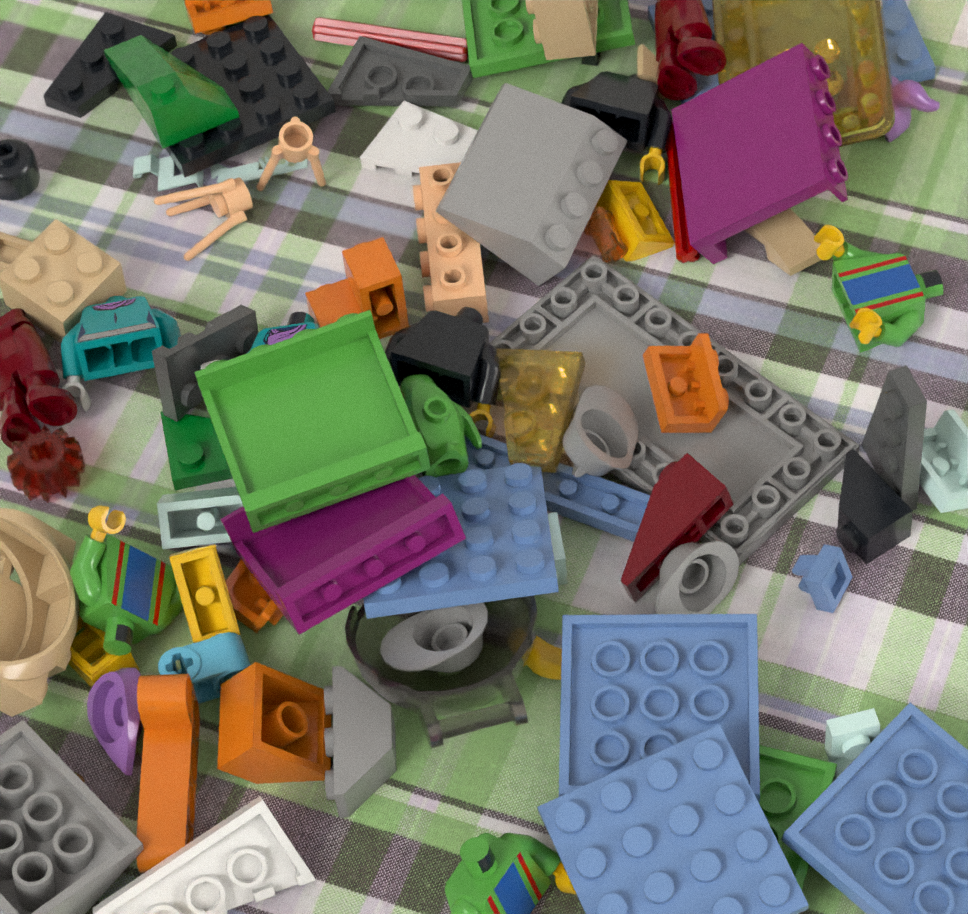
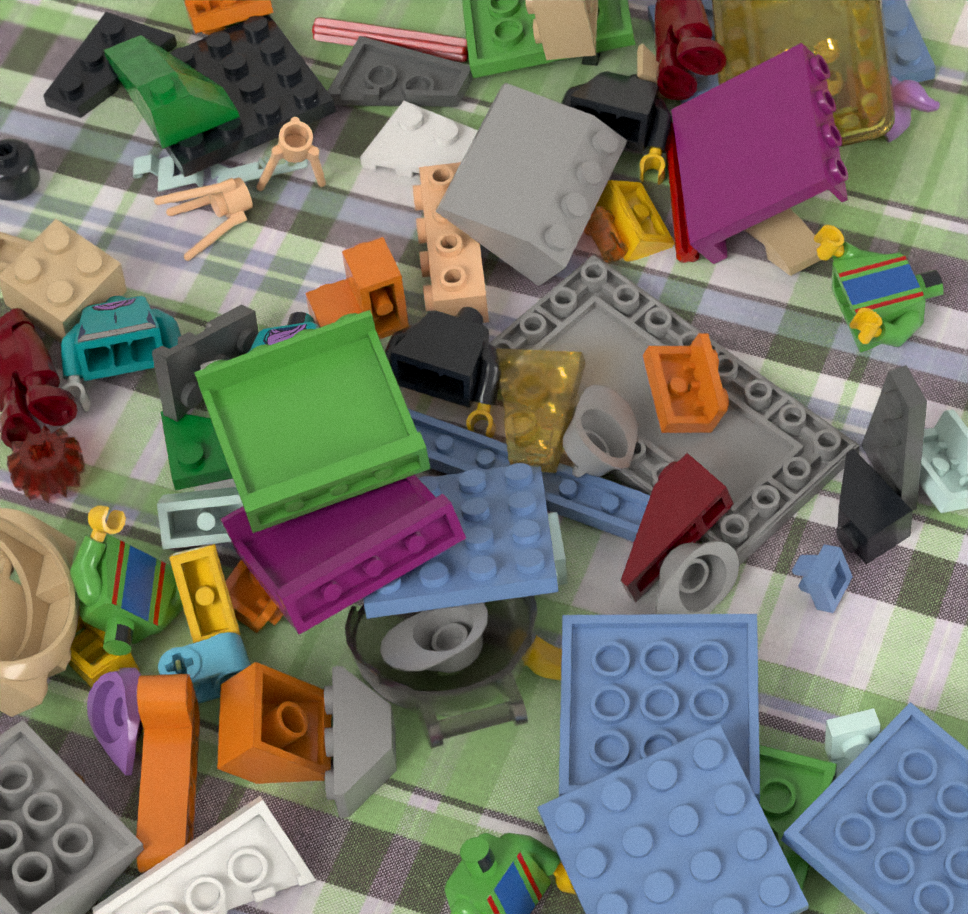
(440, 424): bright green animal -> none

